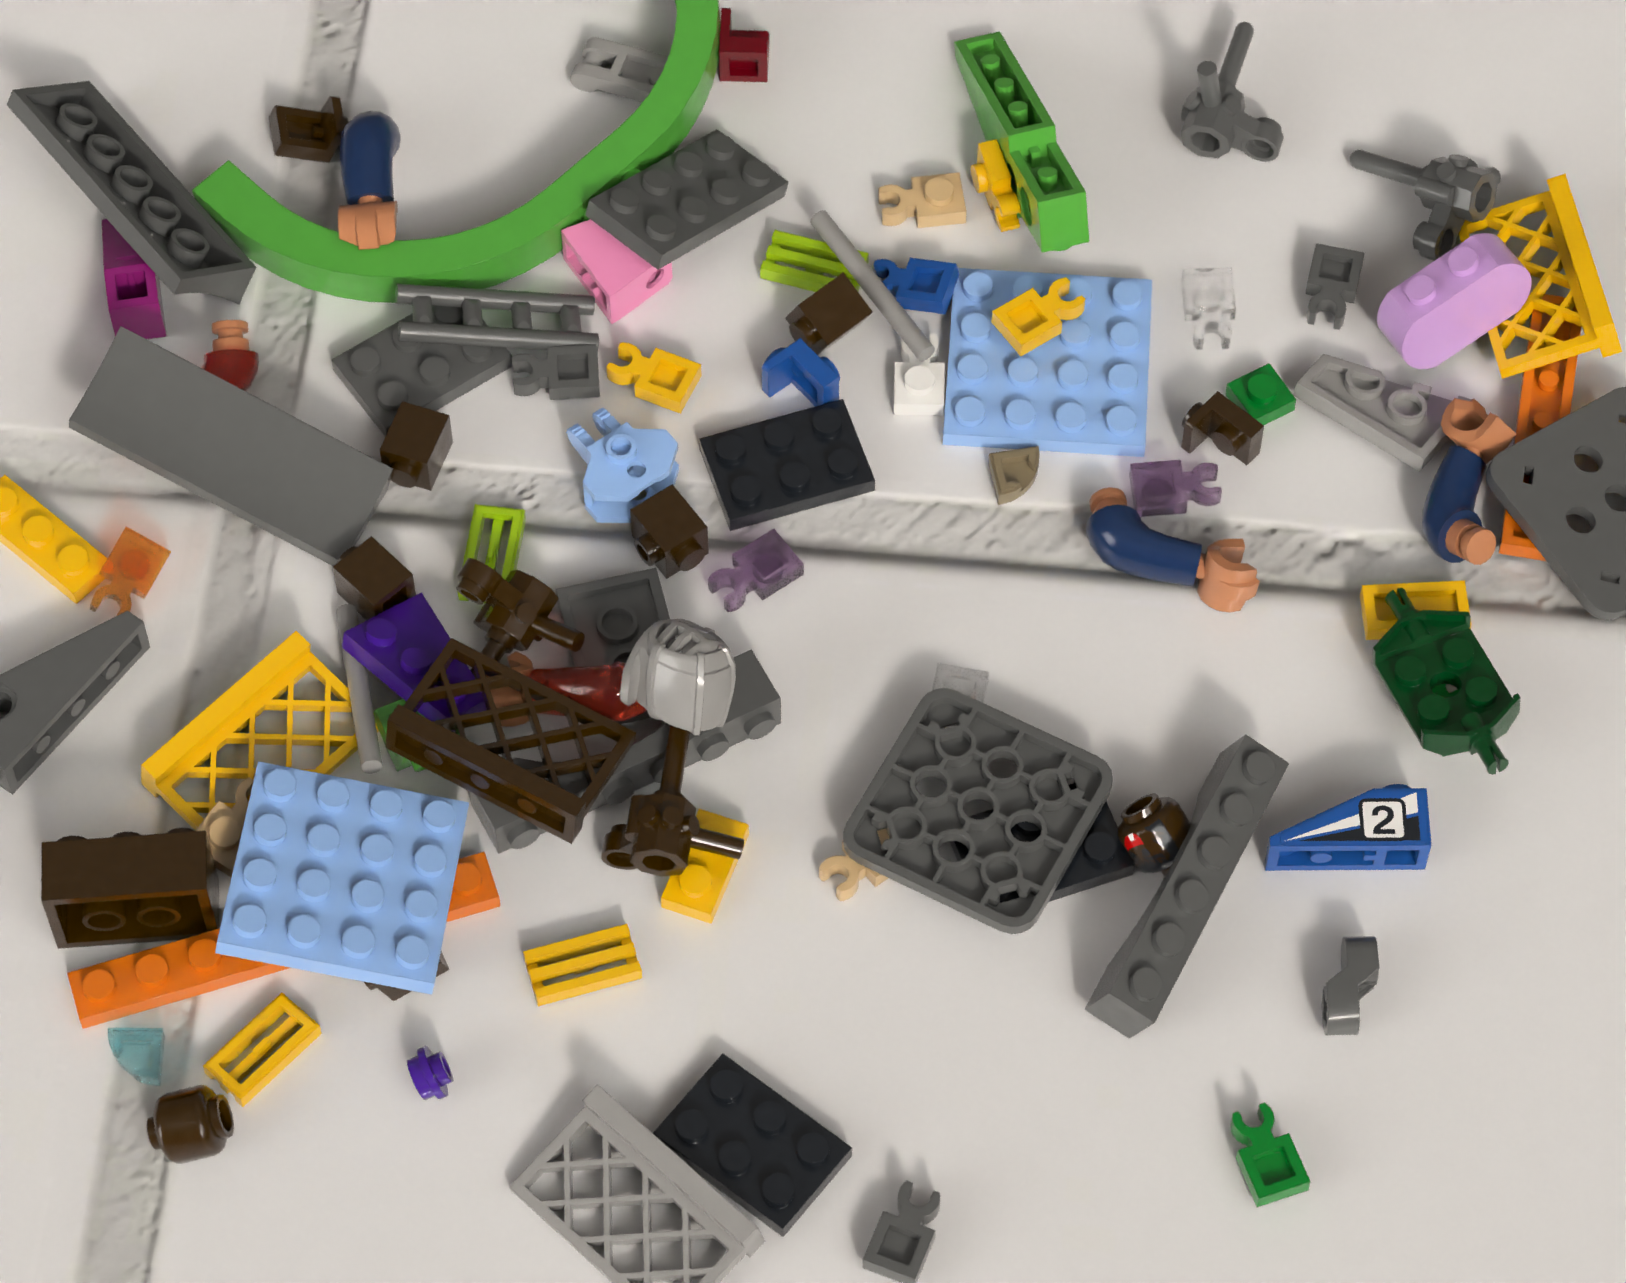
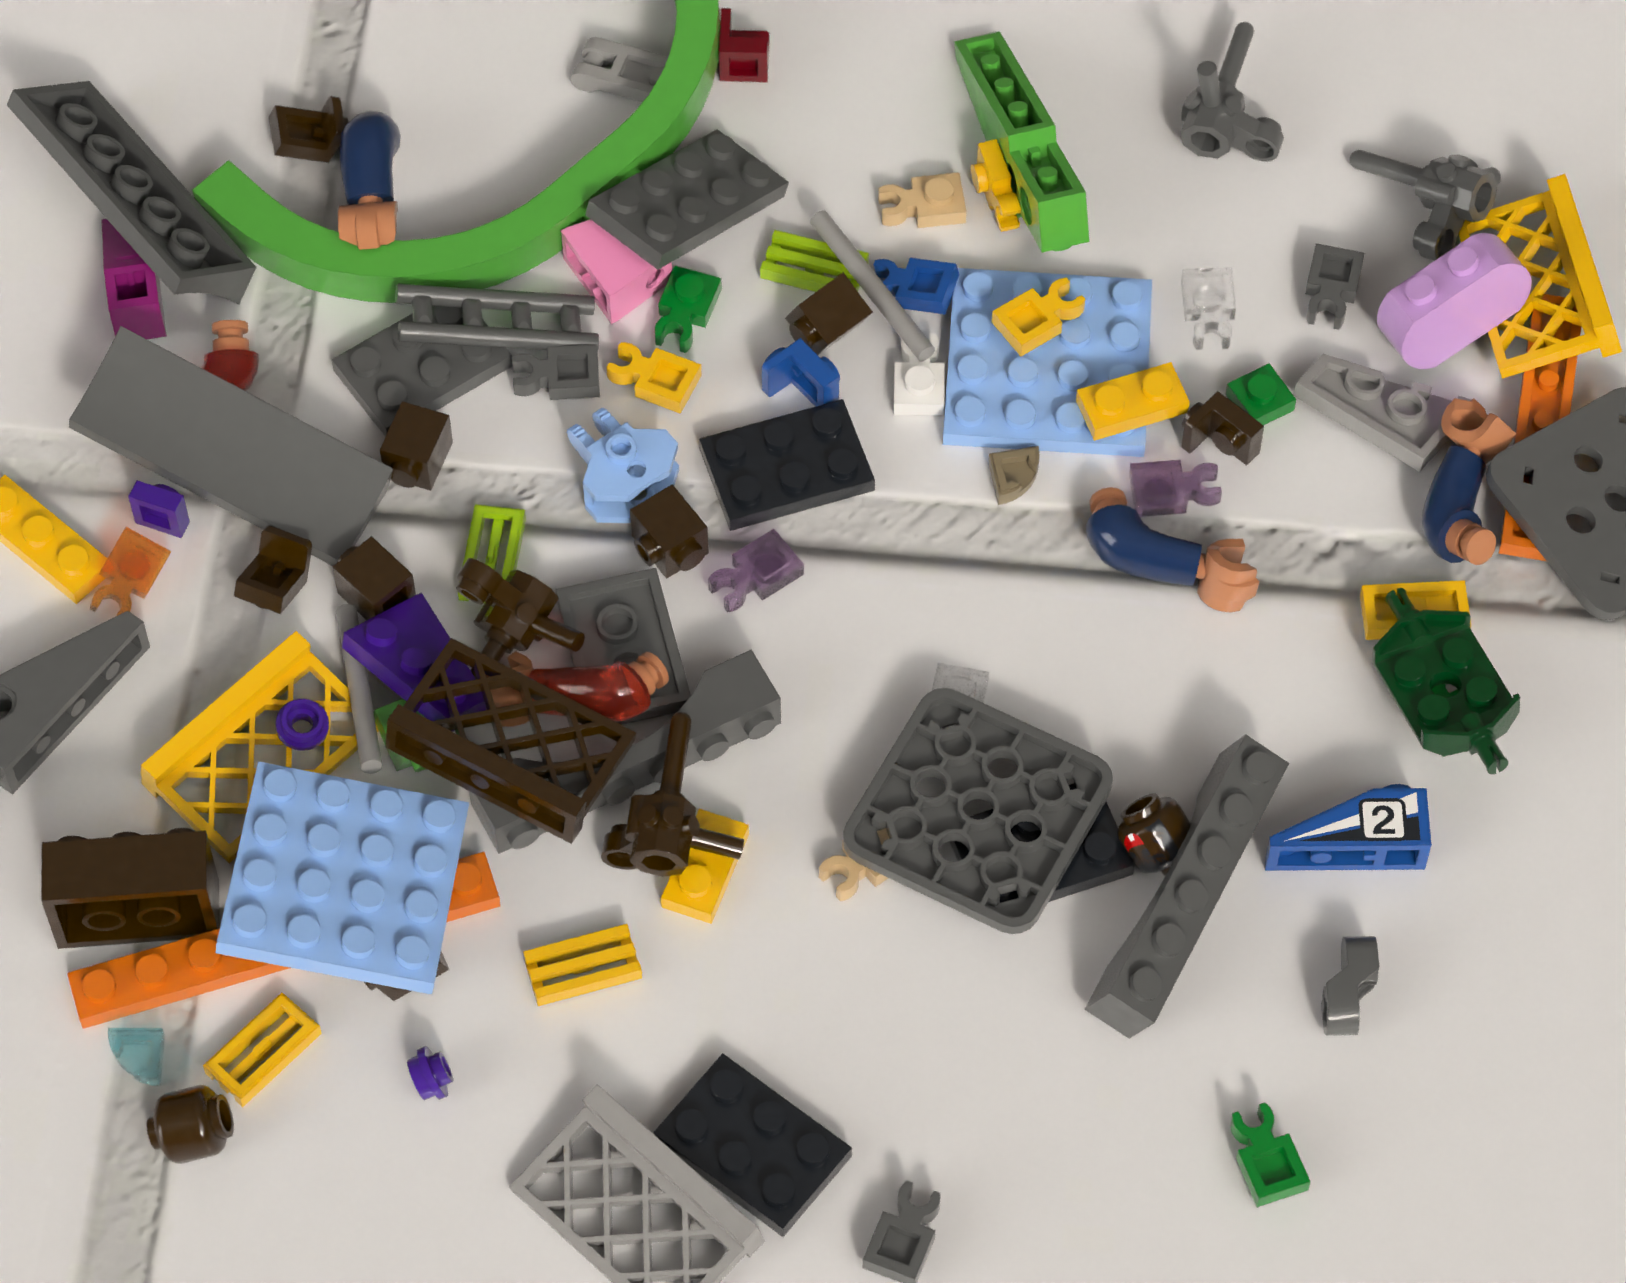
(159, 508): none -> dark purple plate
(225, 828): tan plate -> none
(276, 571): none -> dark brown bracket
(302, 710): none -> dark purple plate
(684, 687): light grey piece -> none
(686, 302): none -> green plate
(1132, 401): none -> yellow plate

